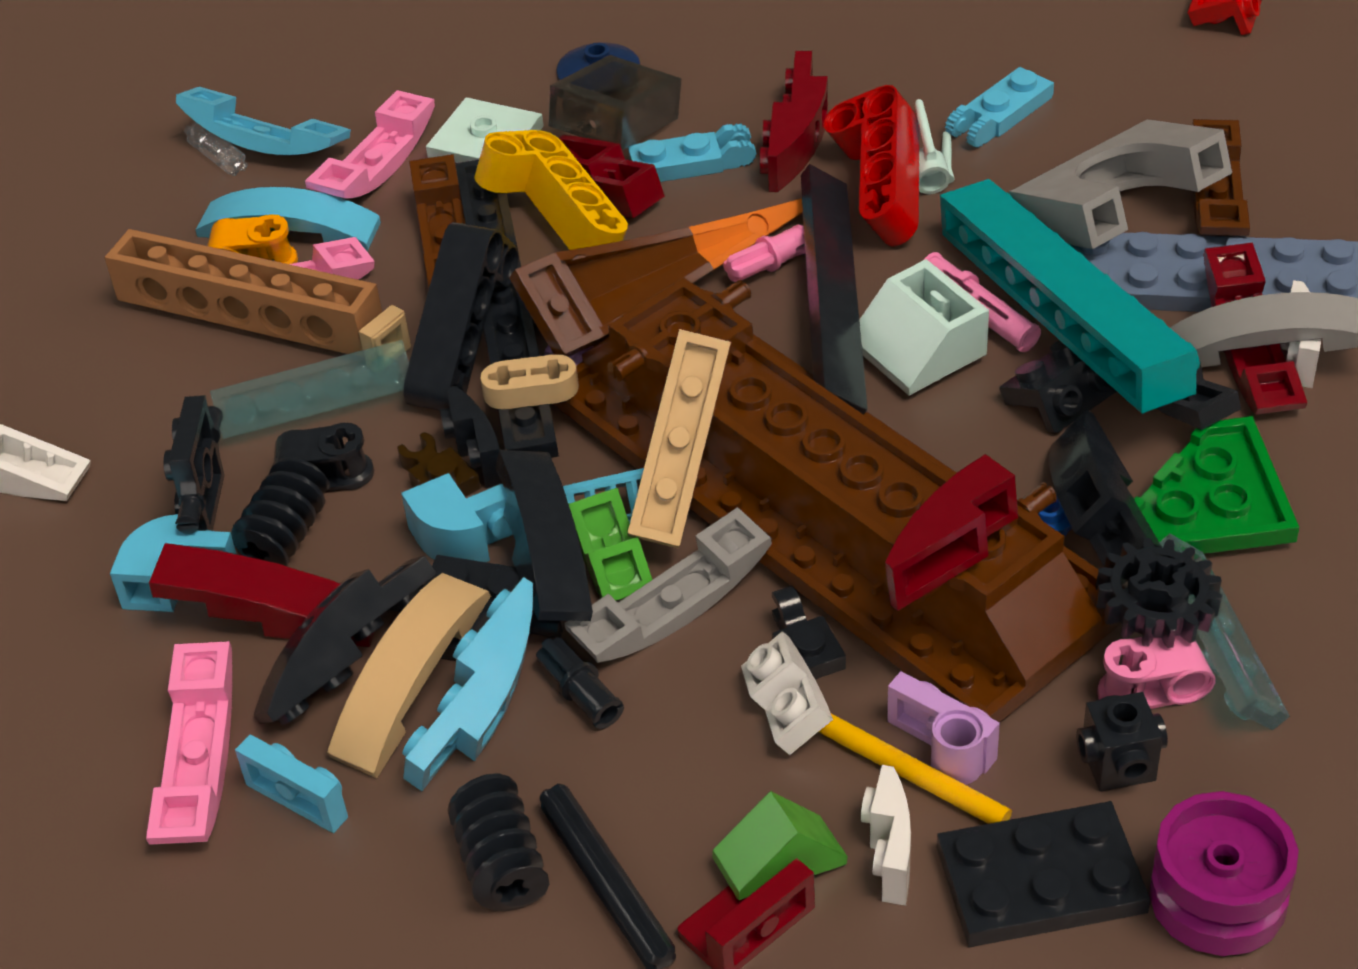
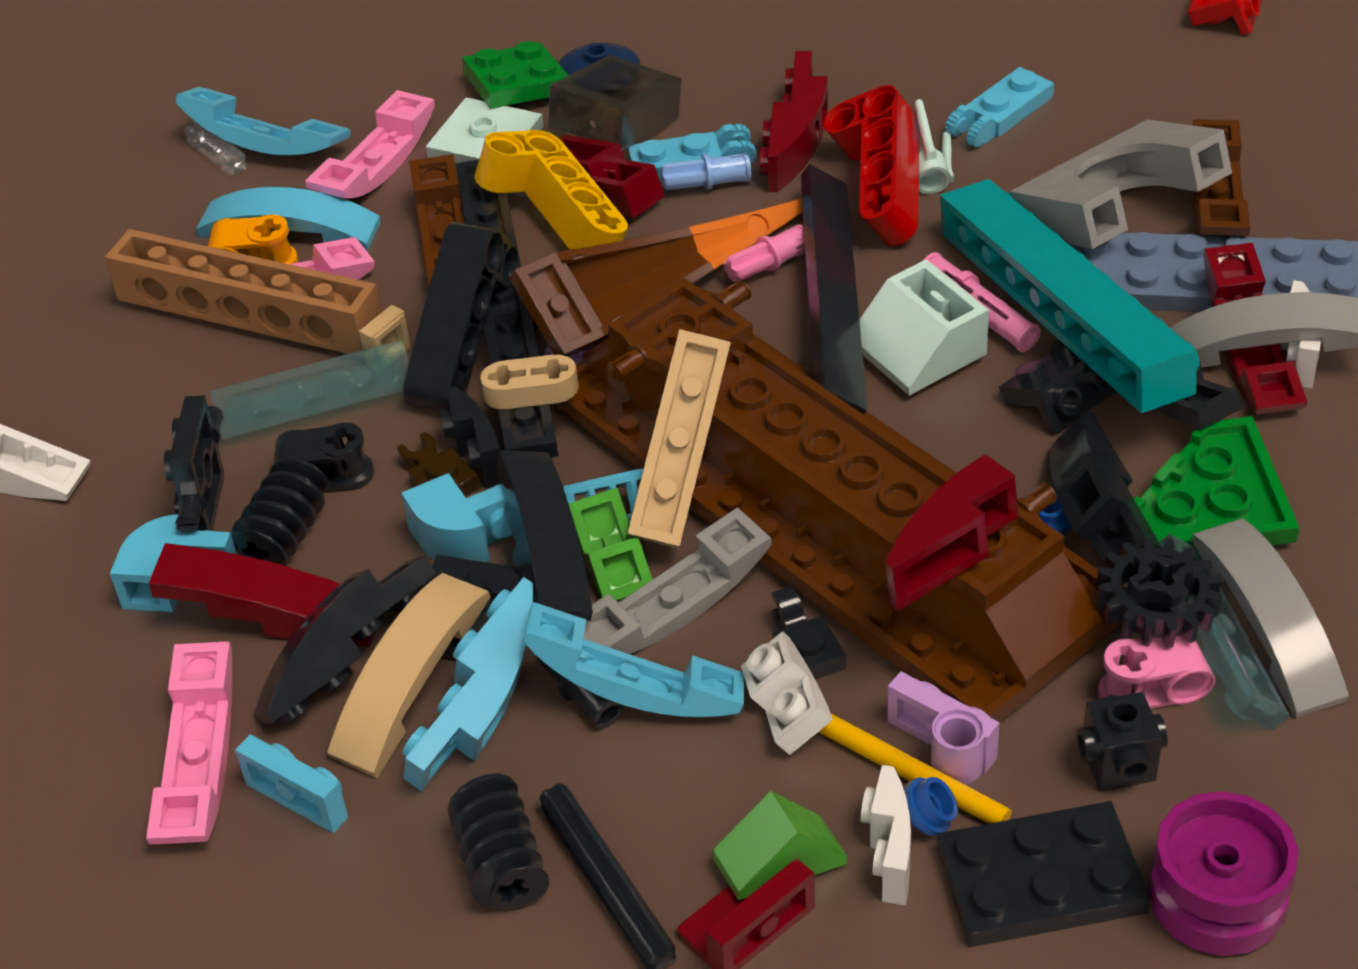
(513, 73): none -> green plate
(700, 691): none -> medium azure slope
(706, 172): none -> light blue axle
(930, 805): none -> blue plate
(1279, 613): none -> light grey slope

